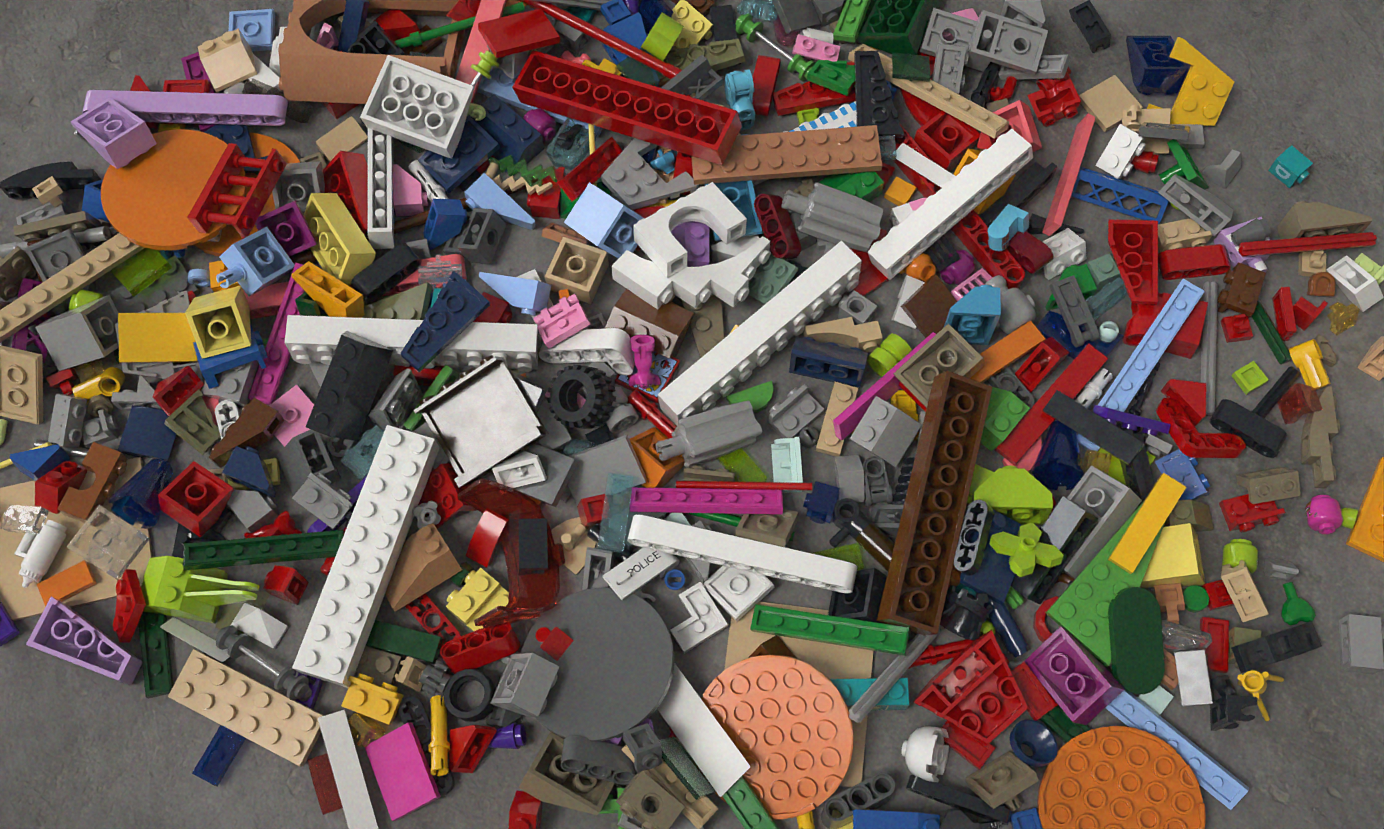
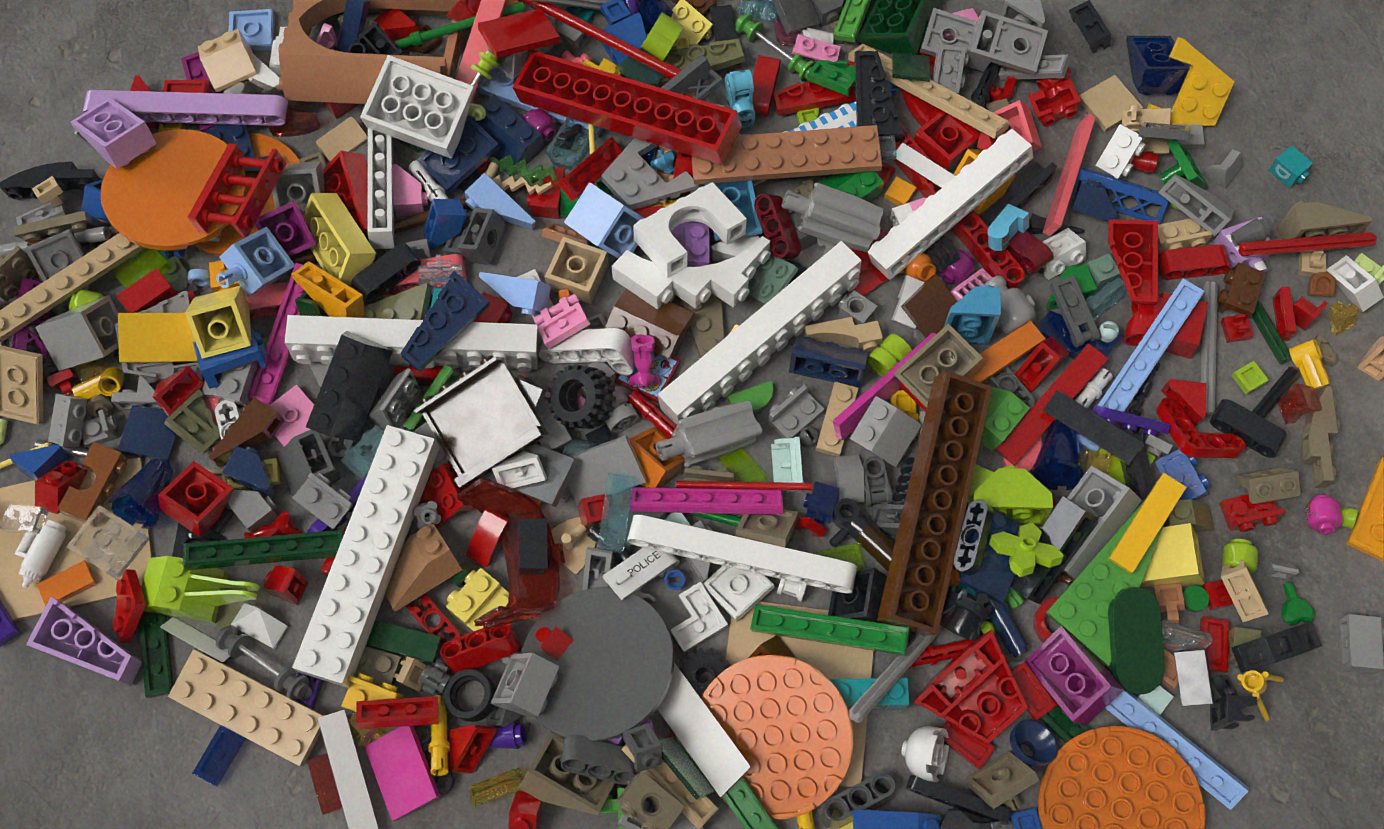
(146, 292): none -> red hinge
(299, 124): none -> clear red slope
(397, 712): none -> red plate
(495, 787): none -> clear yellow tile
(700, 664): none -> black gear
(792, 588): none -> white bush
(811, 525): none -> red tile
(1094, 200): none -> dark blue slope

